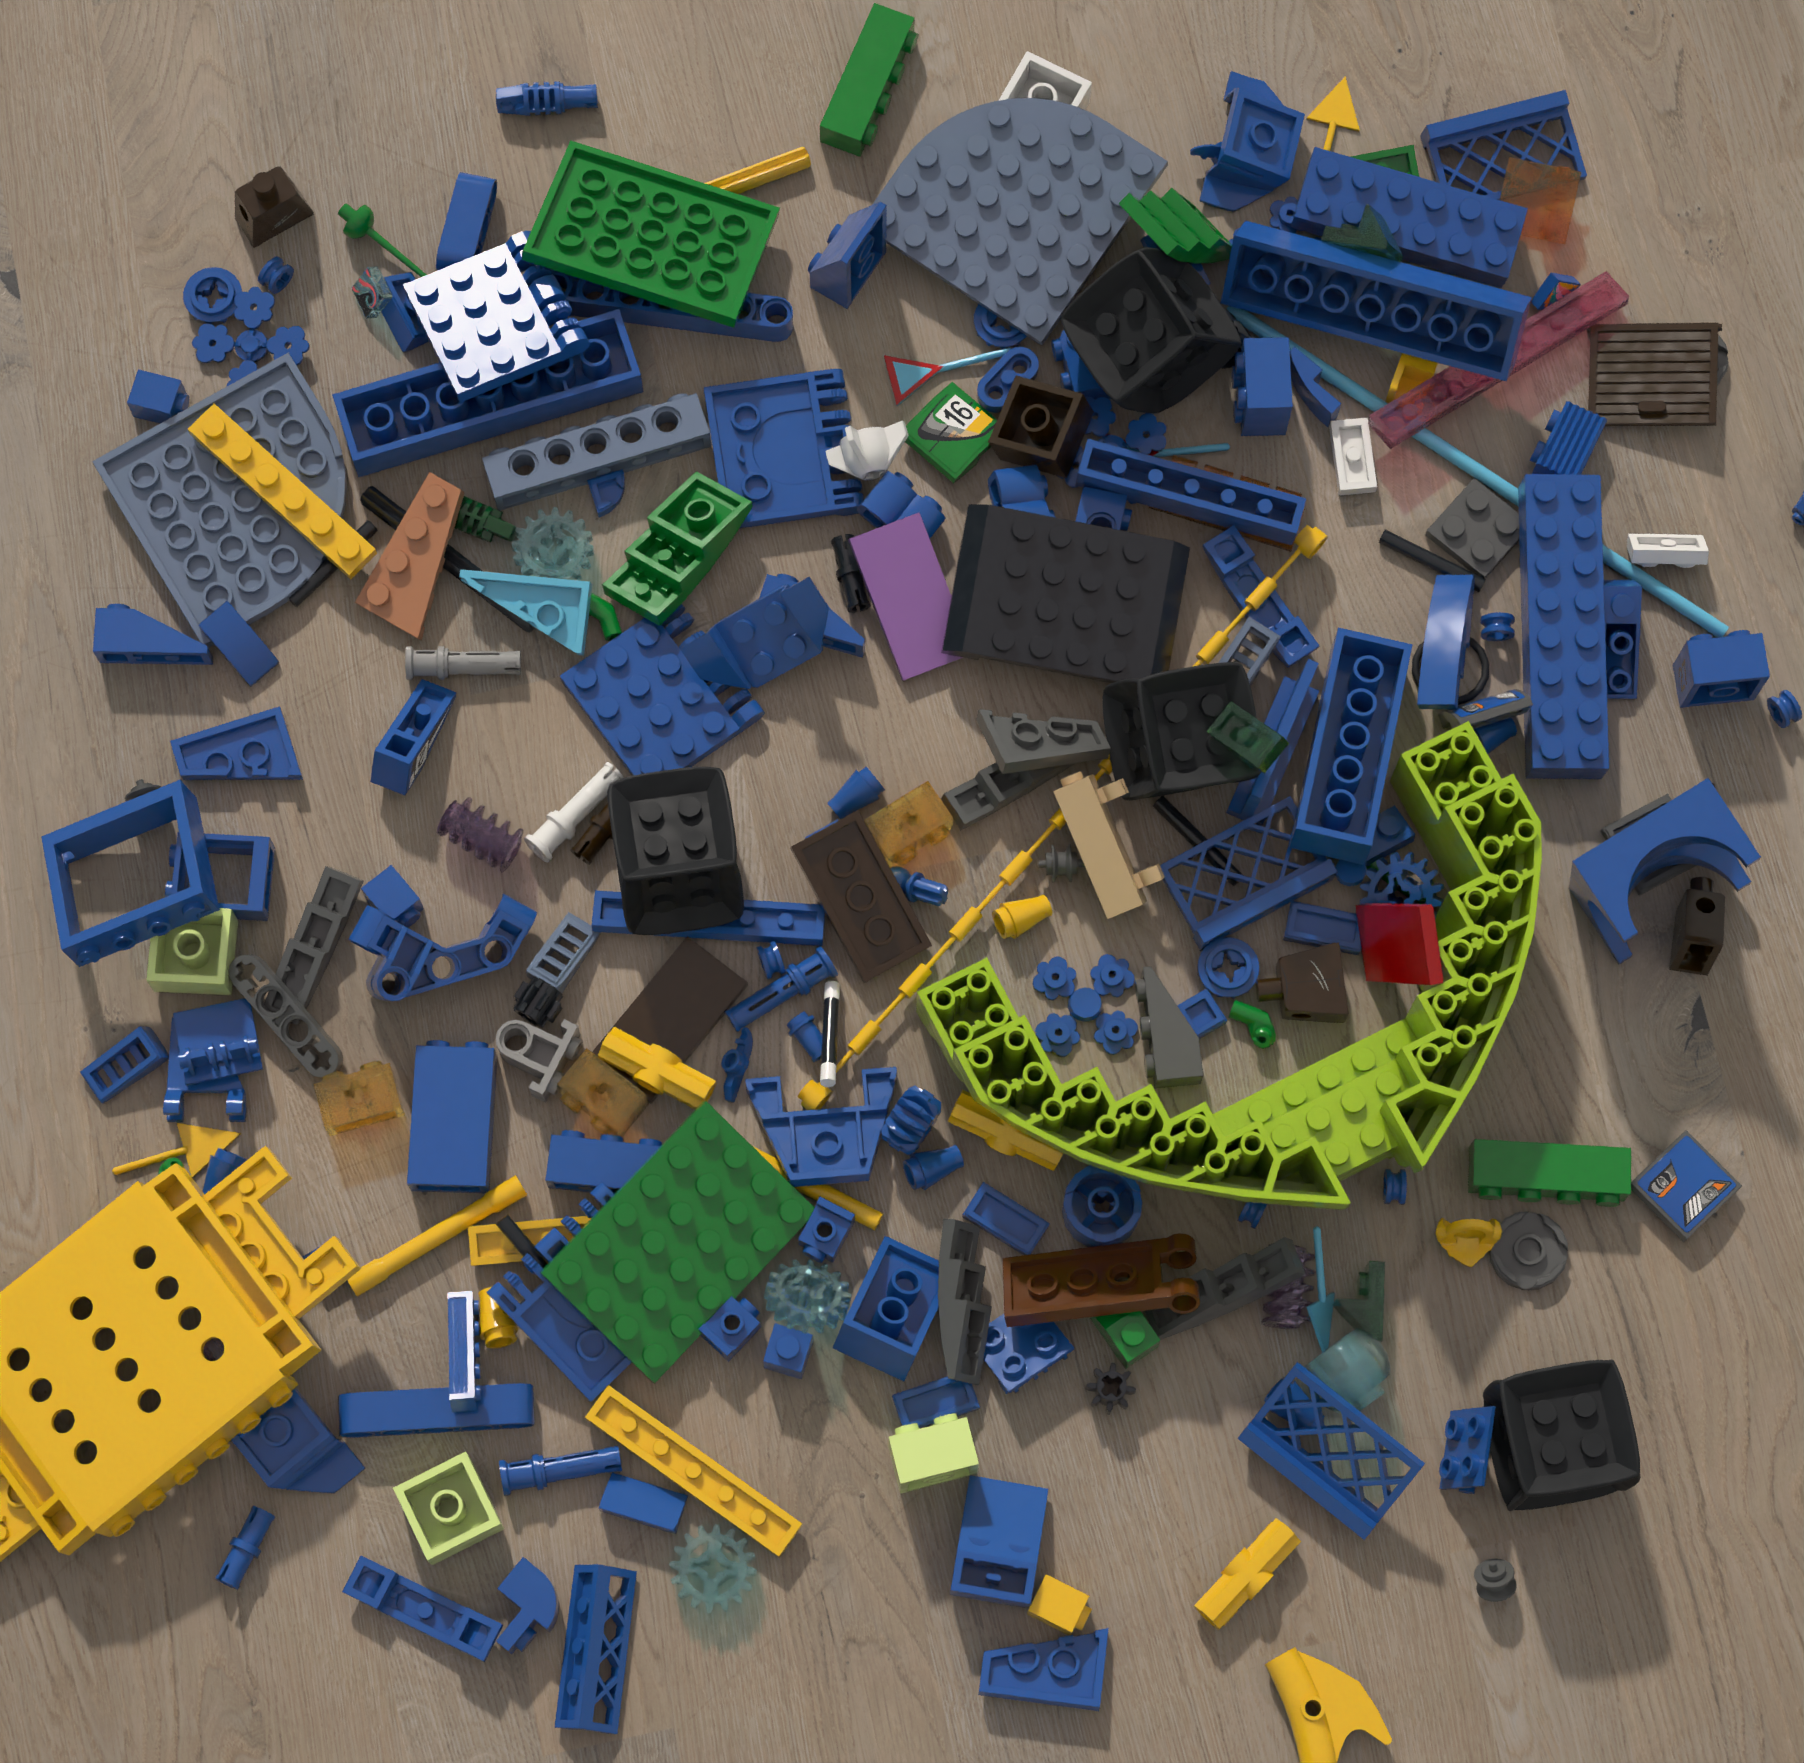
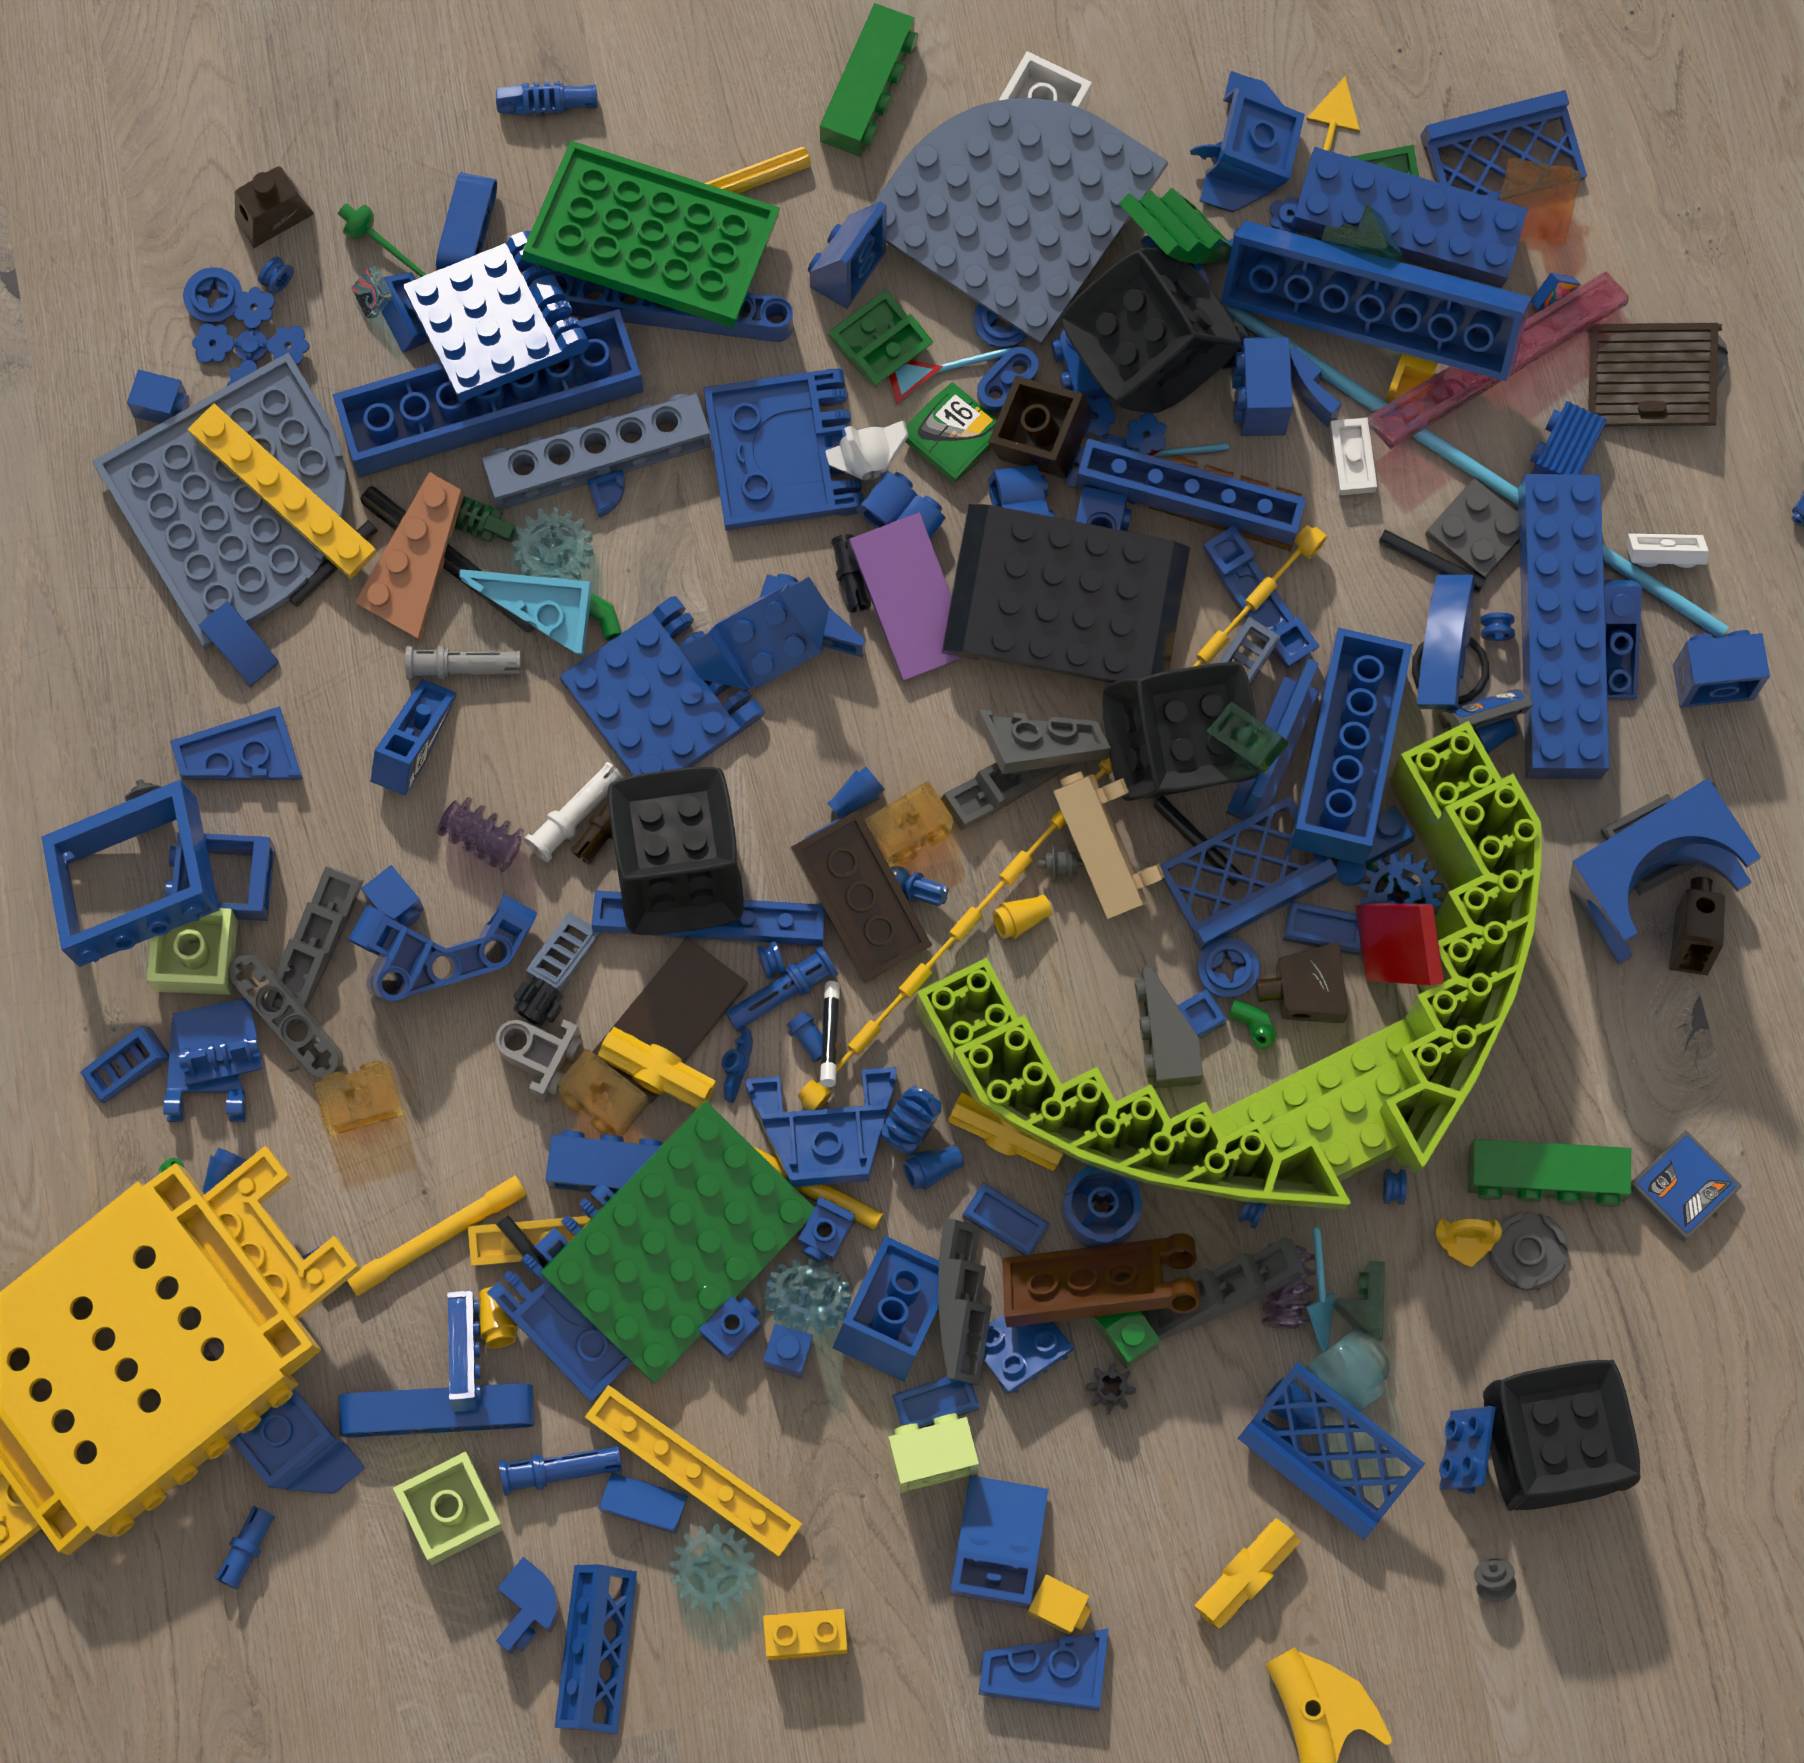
(135, 638): blue slope -> none
(197, 1146): yellow piece -> none
(422, 1609): blue slope -> none
(452, 1118): blue brick -> none
(677, 548): green slope -> none
(805, 1634): none -> yellow hinge
(880, 338): none -> green slope
(1085, 1005): blue plant -> none
(1784, 708): blue bush -> none

